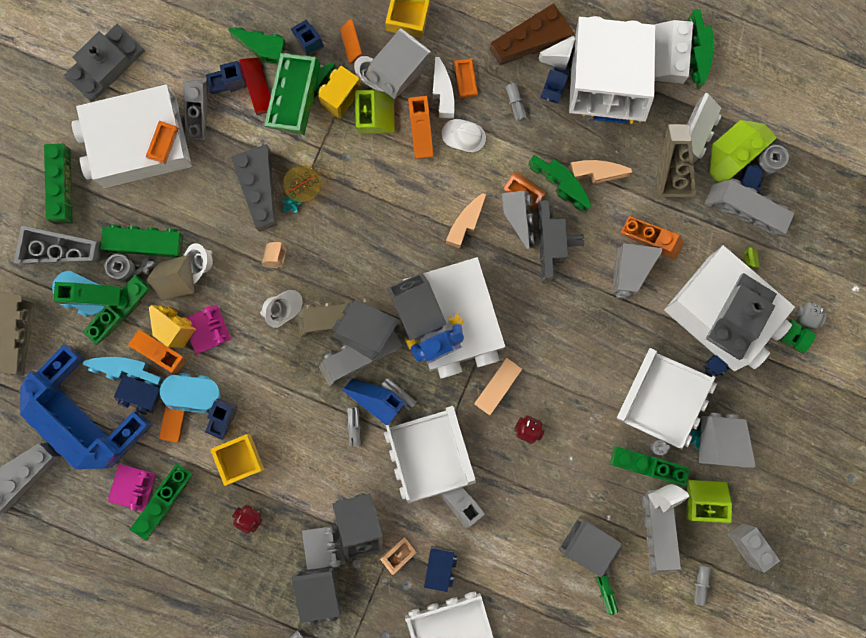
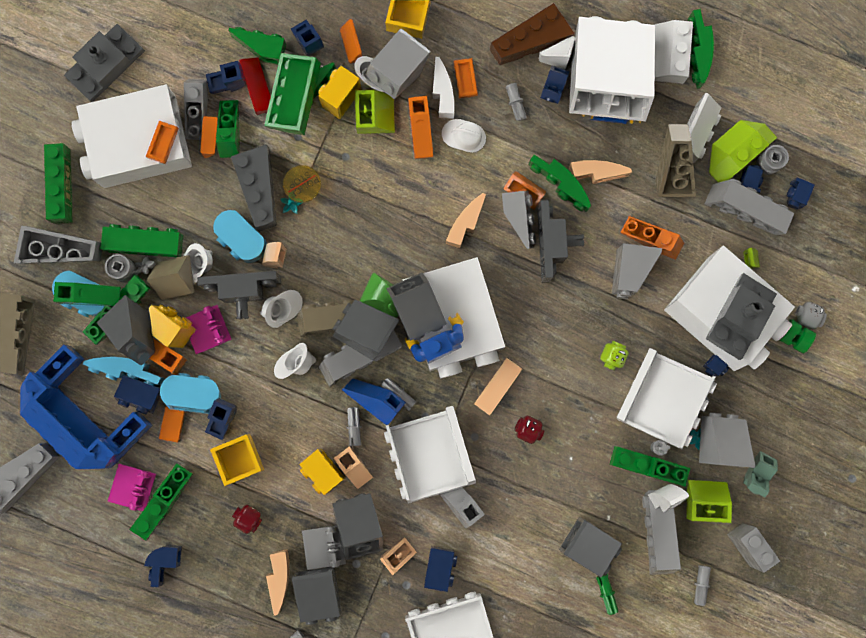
(129, 330): none -> dark grey slope
(161, 558): none -> dark blue brick
(208, 137): none -> orange slope
(228, 129): none -> green slope
(239, 236): none -> medium azure brick
(240, 288): none -> dark grey brick
(279, 579): none -> light nougat slope
(294, 361): none -> white piece
(321, 471): none -> yellow piece
(353, 467): none -> light nougat slope
(378, 296): none -> bright green slope
(614, 355): none -> lime head
(758, 478): none -> sand green brick
(799, 193): none -> dark blue brick

